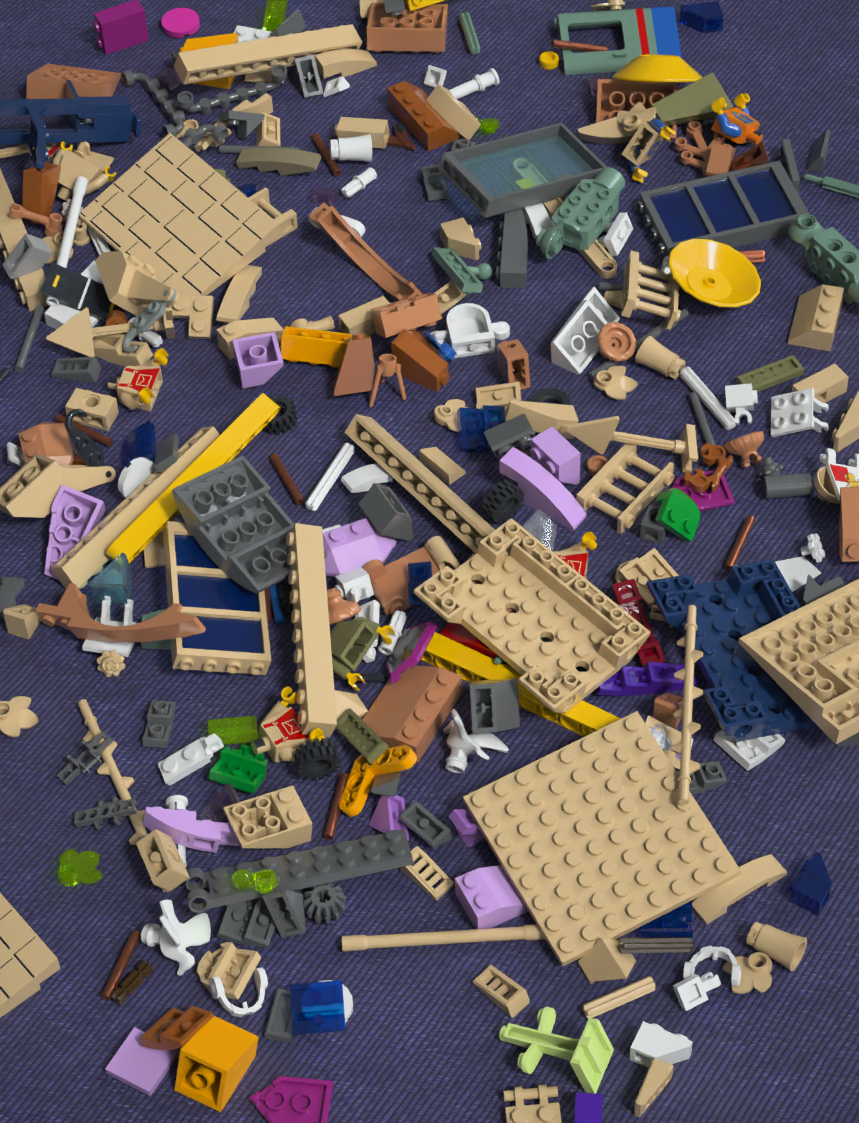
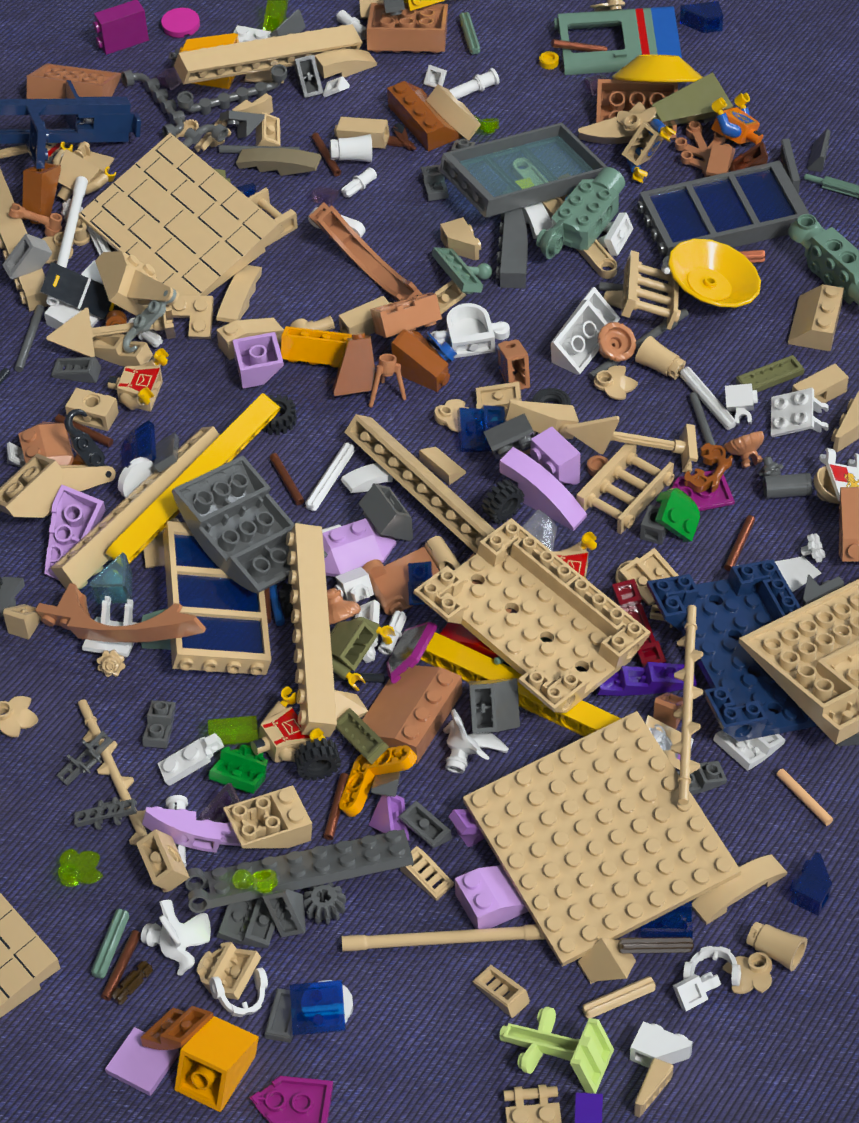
(110, 943): none -> sand green axle
(345, 19): none -> white pin
(804, 797): none -> light nougat bar

